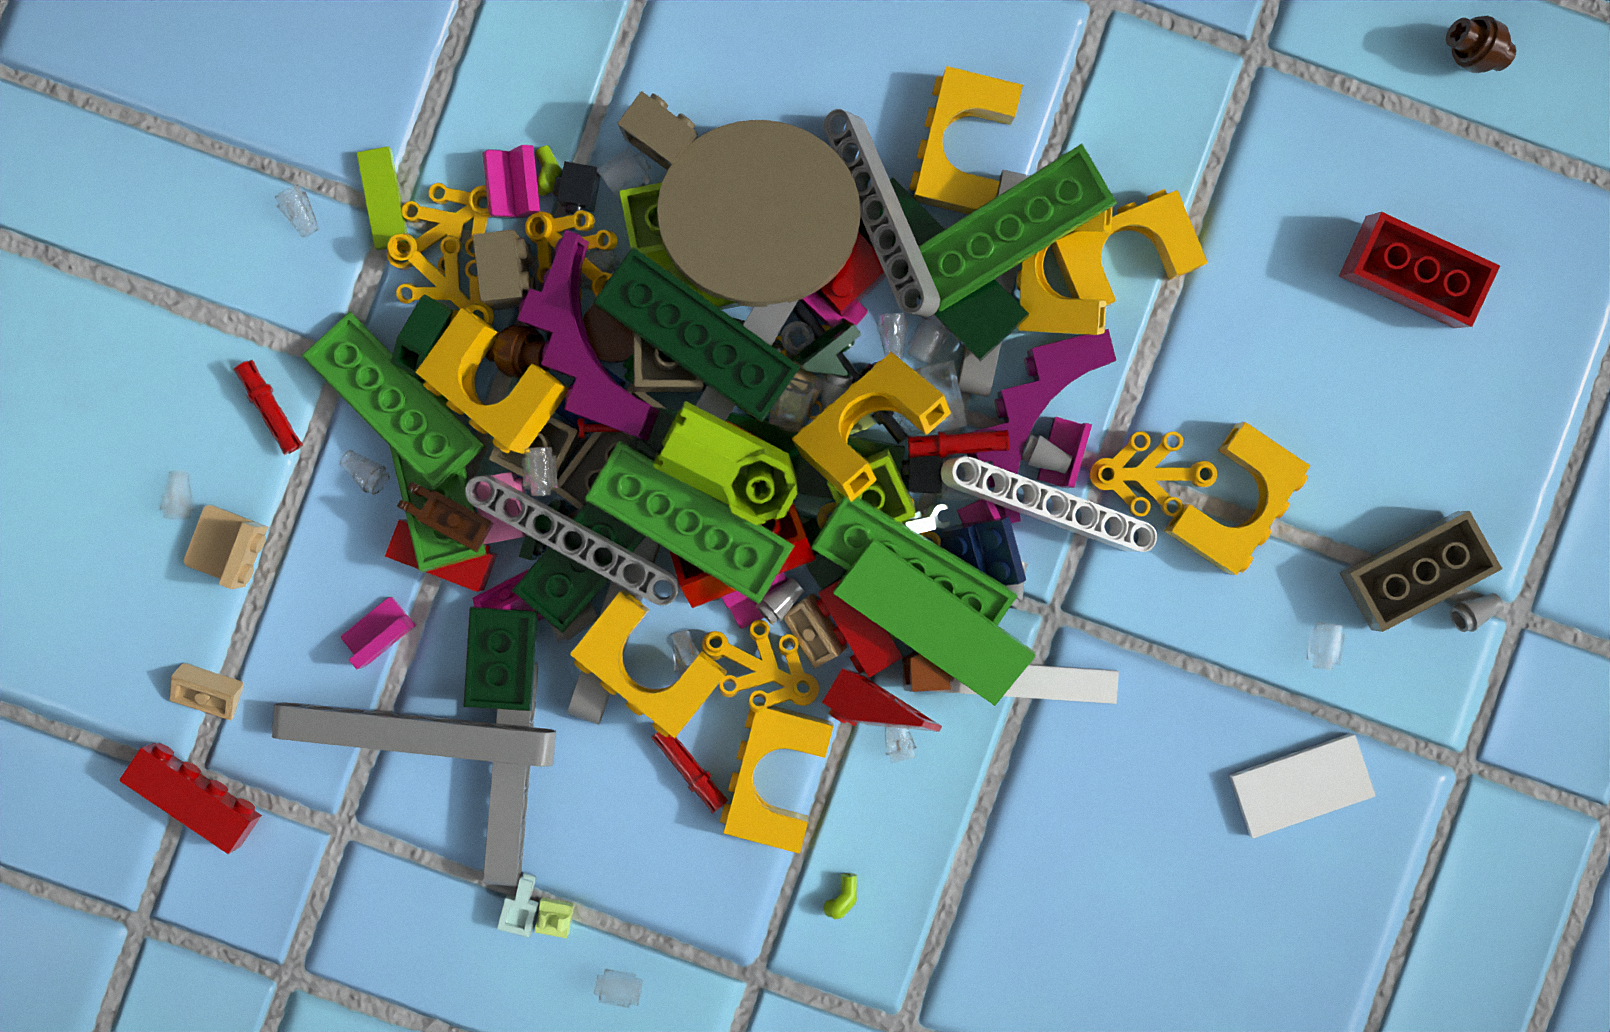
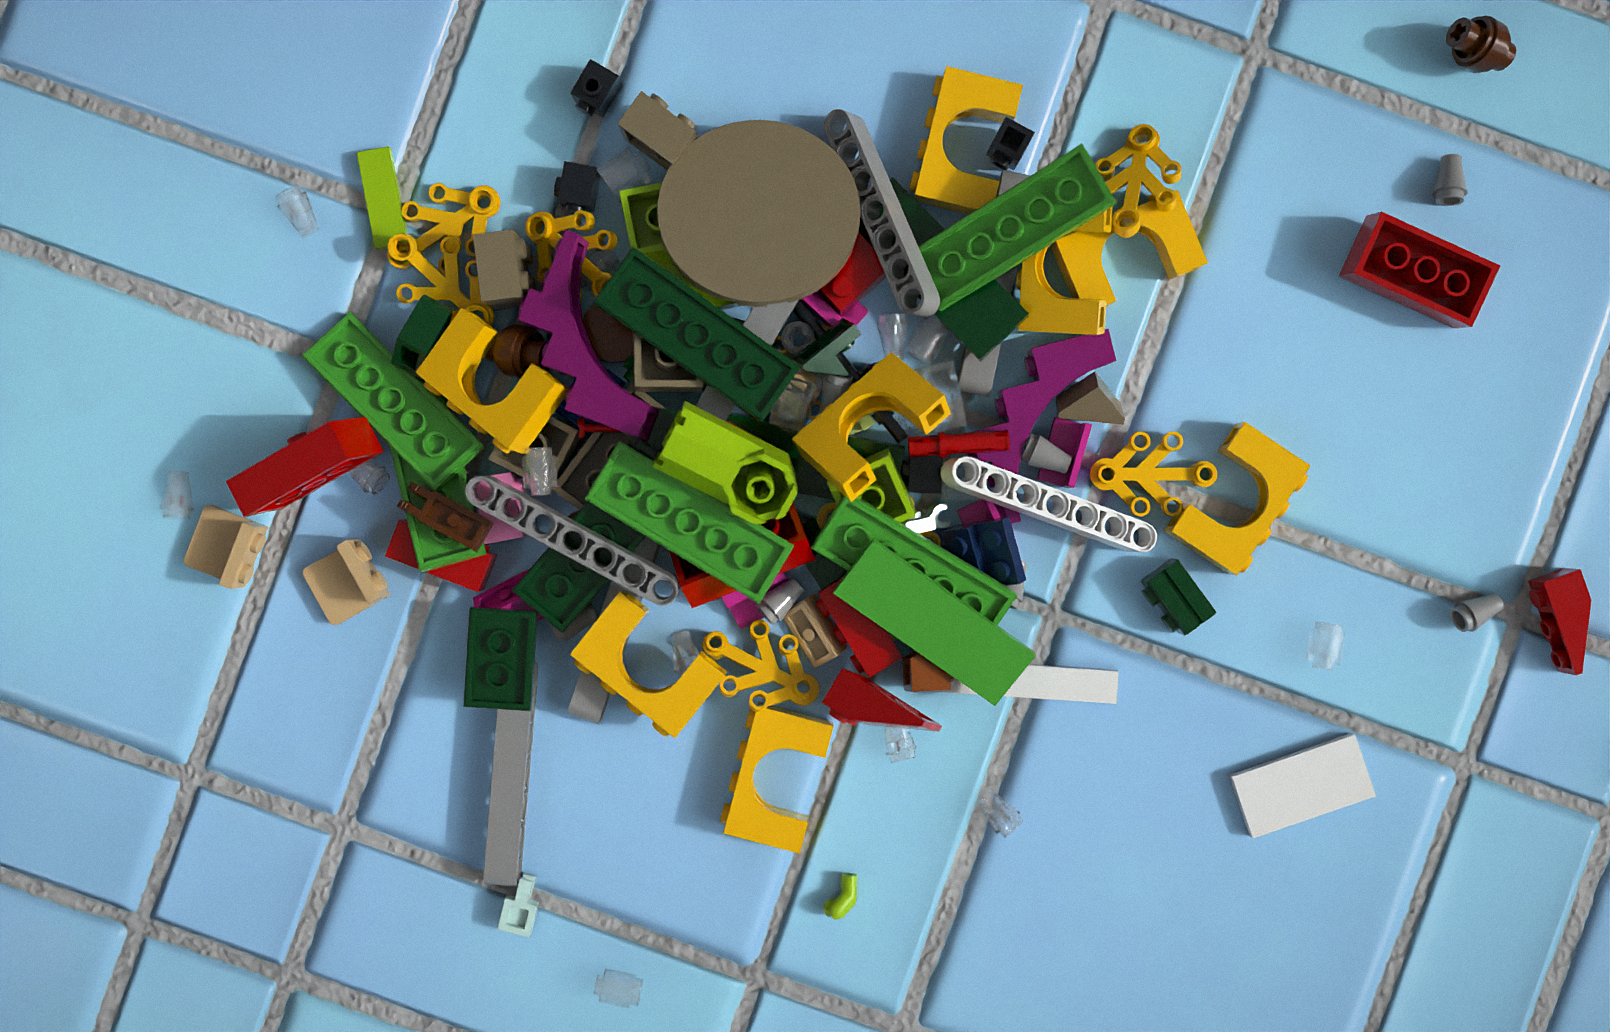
(191, 797): red brick -> none
(205, 691): tan slope -> none
(265, 402): red pin -> none
(304, 465): none -> red brick
(346, 581): none -> tan bracket
(377, 632): dark pink panel -> none
(414, 734): light grey beam -> none
(511, 182): dark pink panel -> none
(532, 547): dark green slope -> none
(549, 170): lime arm -> none
(554, 917): yellowish green tile -> none
(595, 89): none -> black brick
(693, 773): red pin -> none
(1000, 813): none -> clear cone
(1009, 144): none -> black brick
(1090, 401): none -> dark tan slope
(1138, 174): none -> yellow plant
(1177, 597): none -> dark green brick
(1420, 571): dark tan brick -> none
(1450, 181): none -> light grey cone
(1565, 615): none -> red slope

